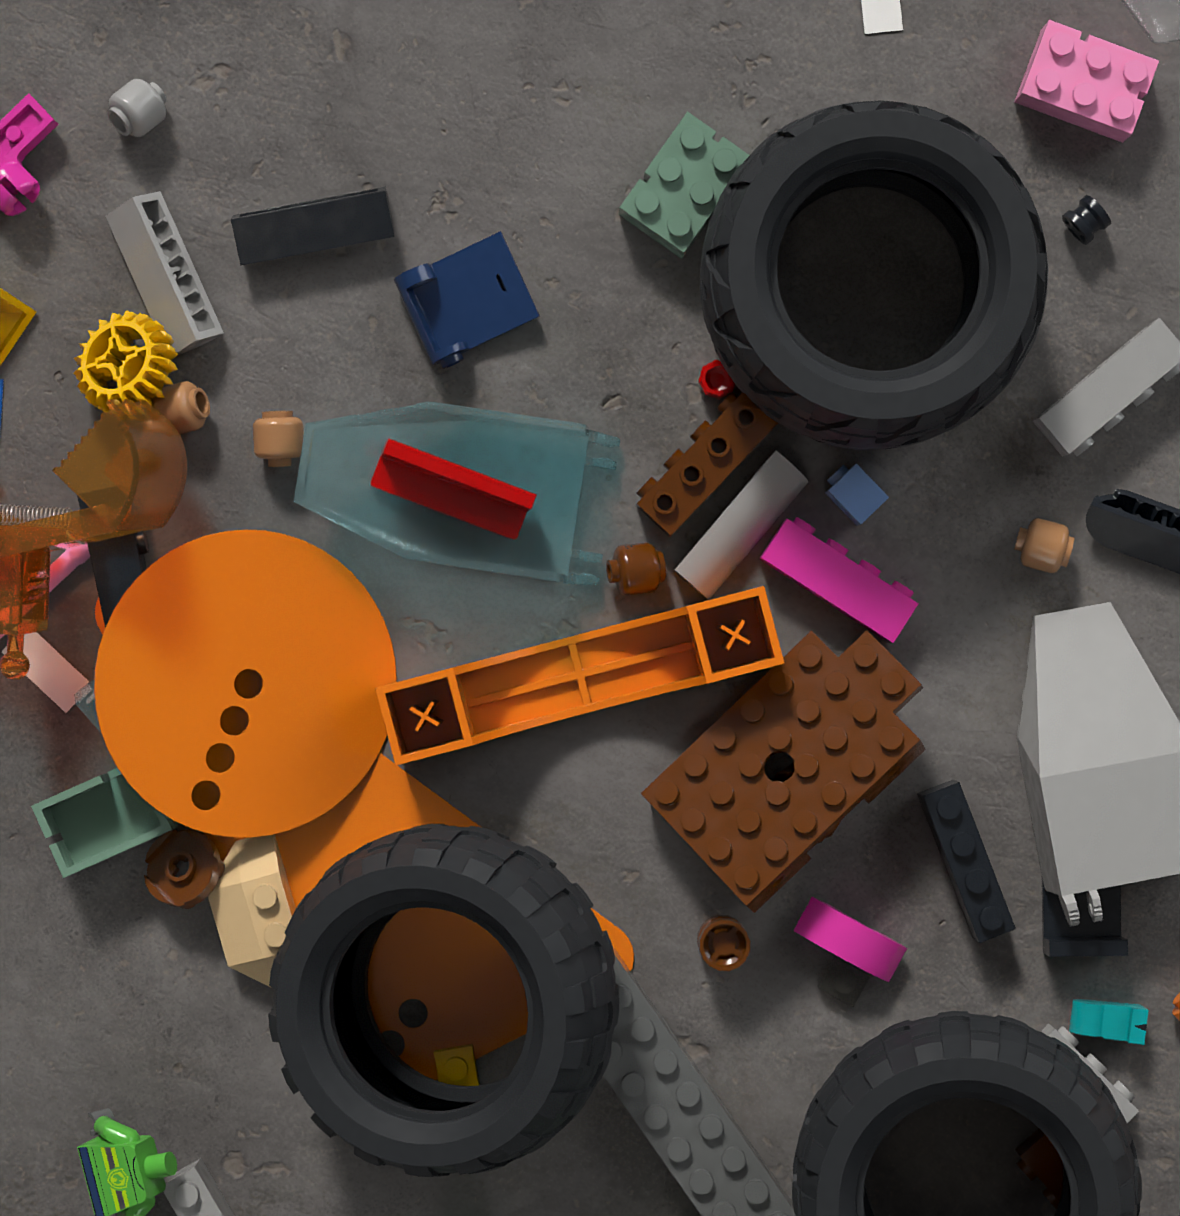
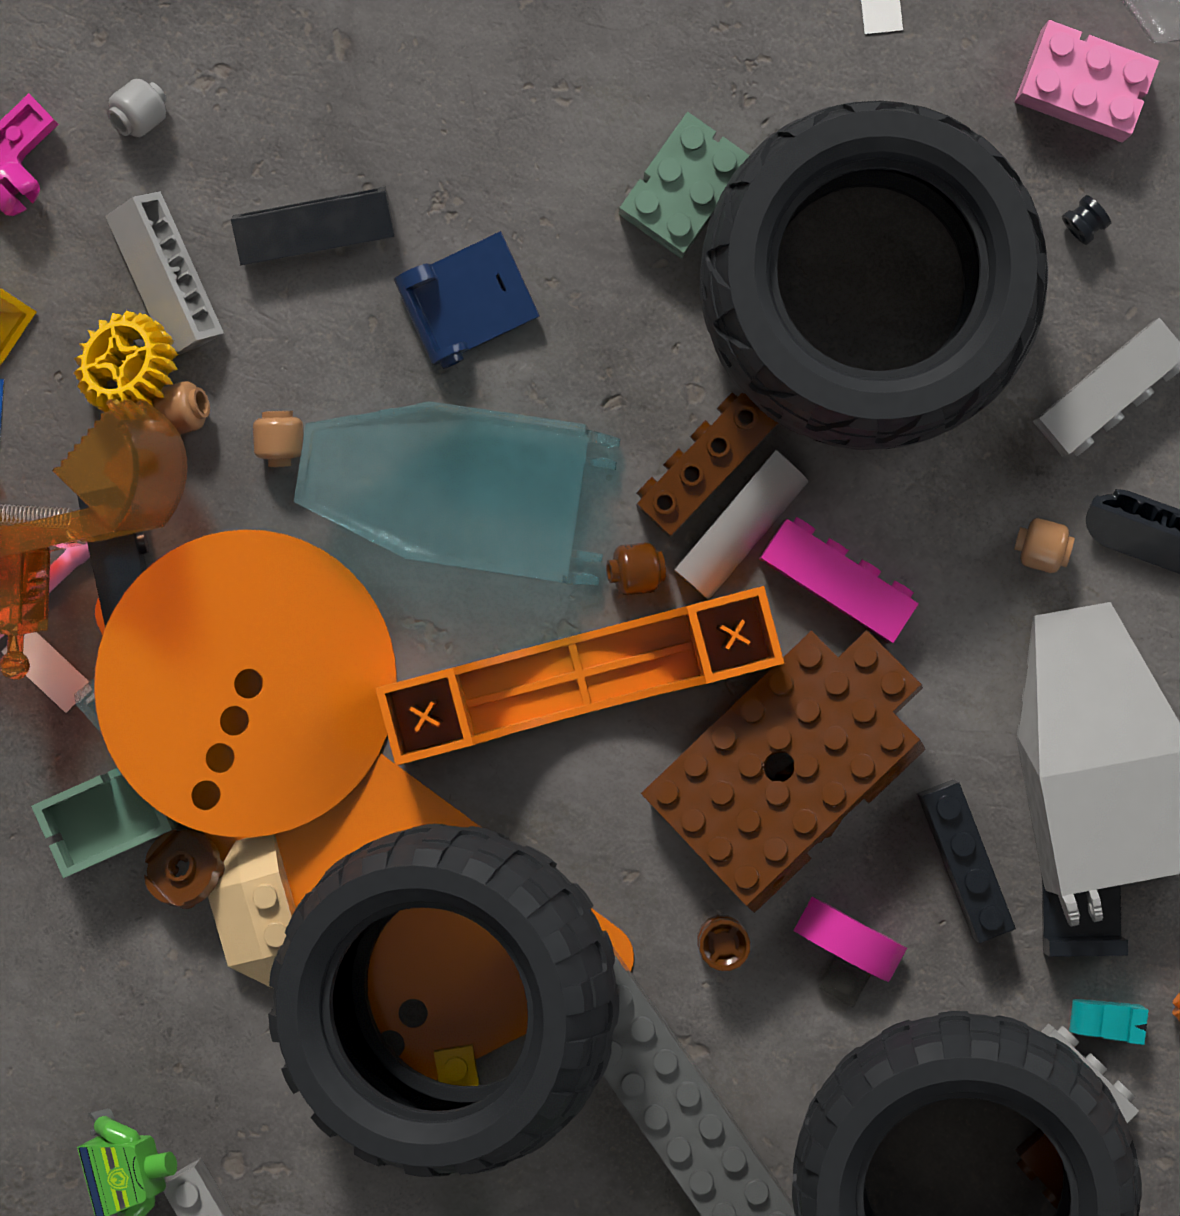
(451, 489): red panel -> none
(715, 380): red tile -> none
(855, 493): medium blue brick -> none

